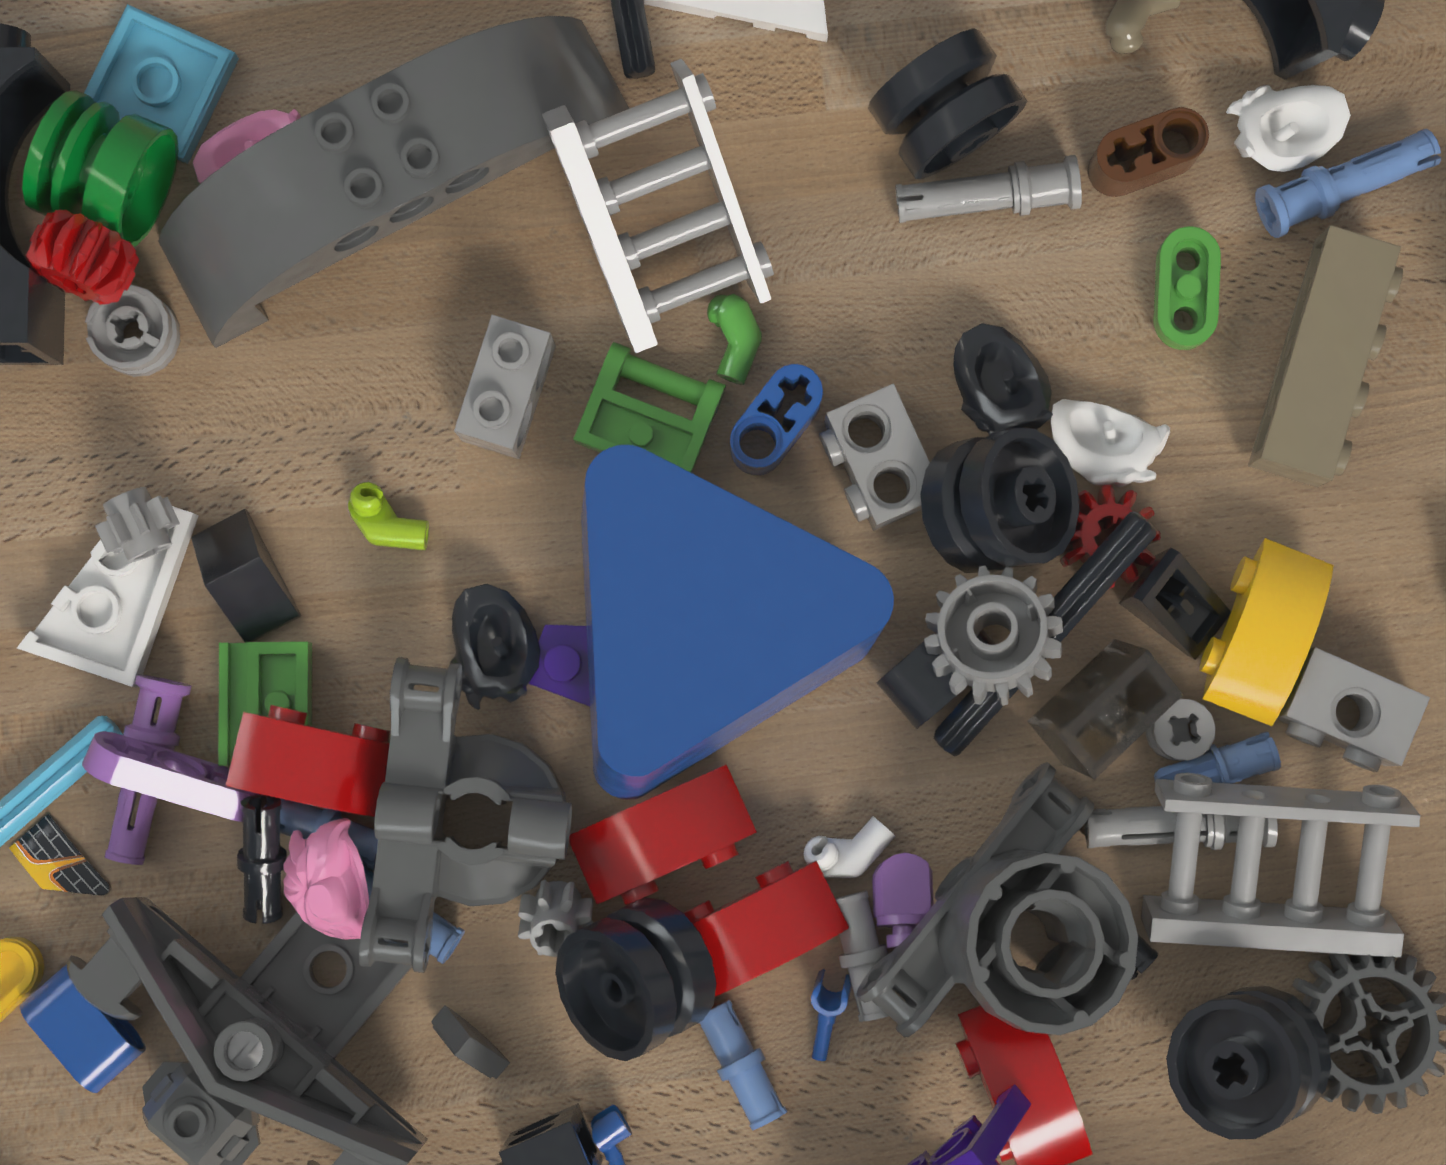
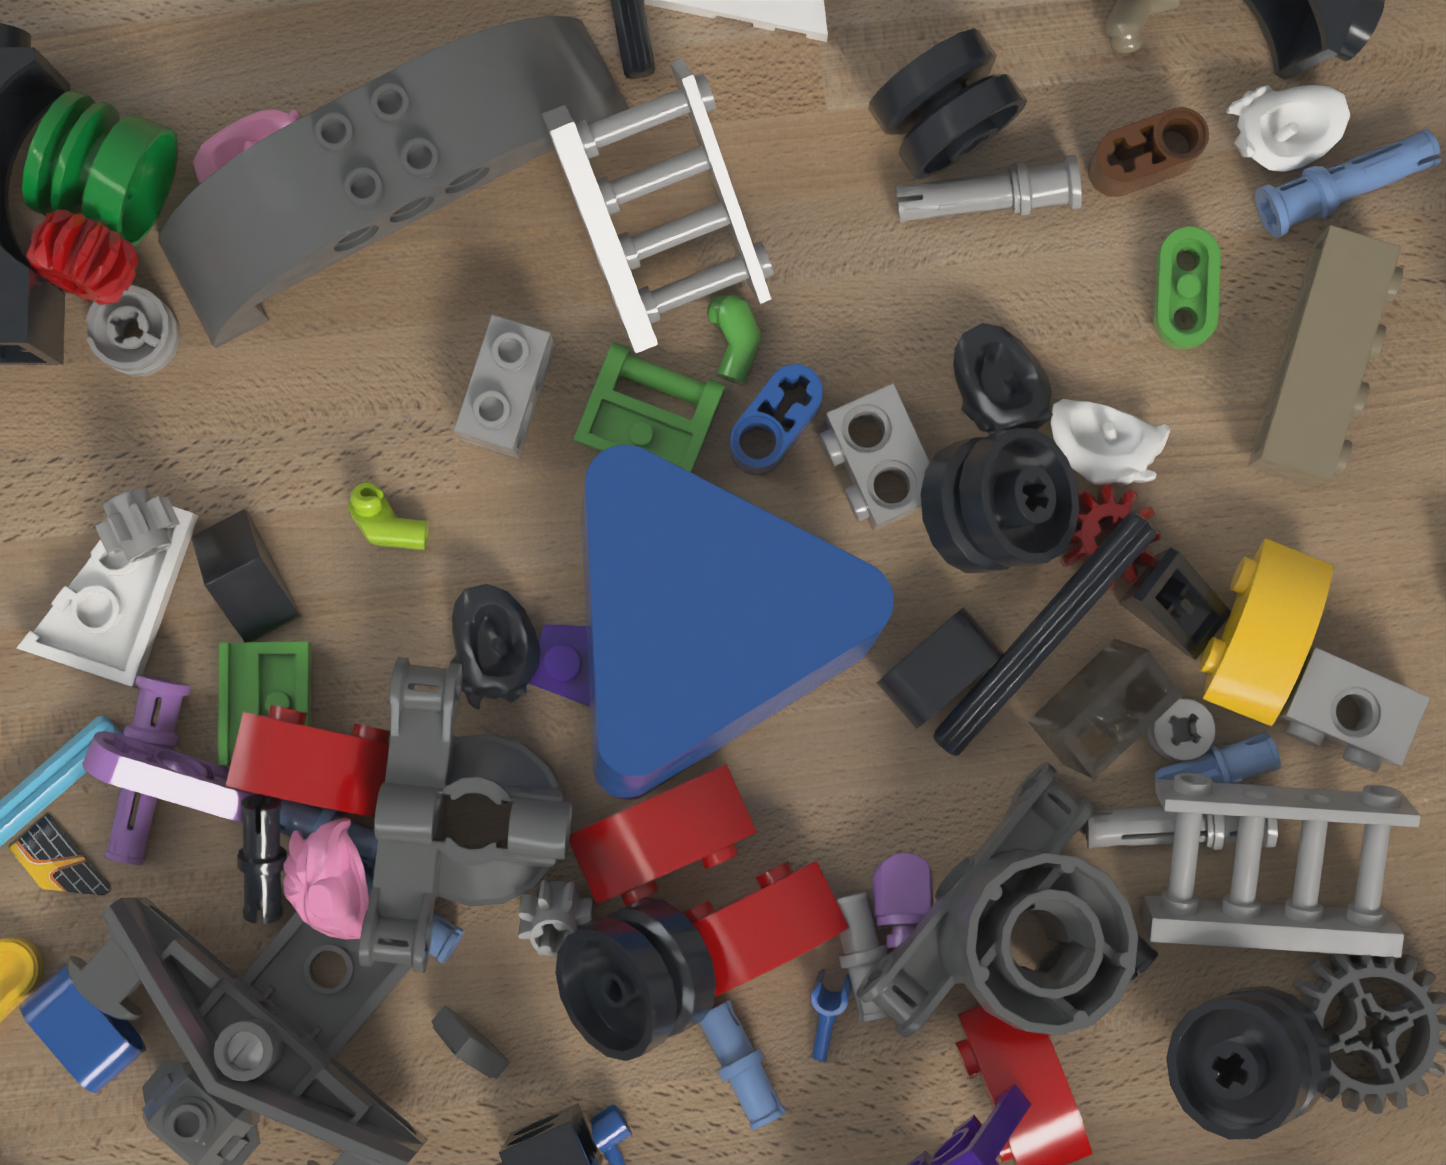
(162, 76): medium azure tile -> none
(849, 856): white arm -> none
(1001, 666): light grey gear -> none

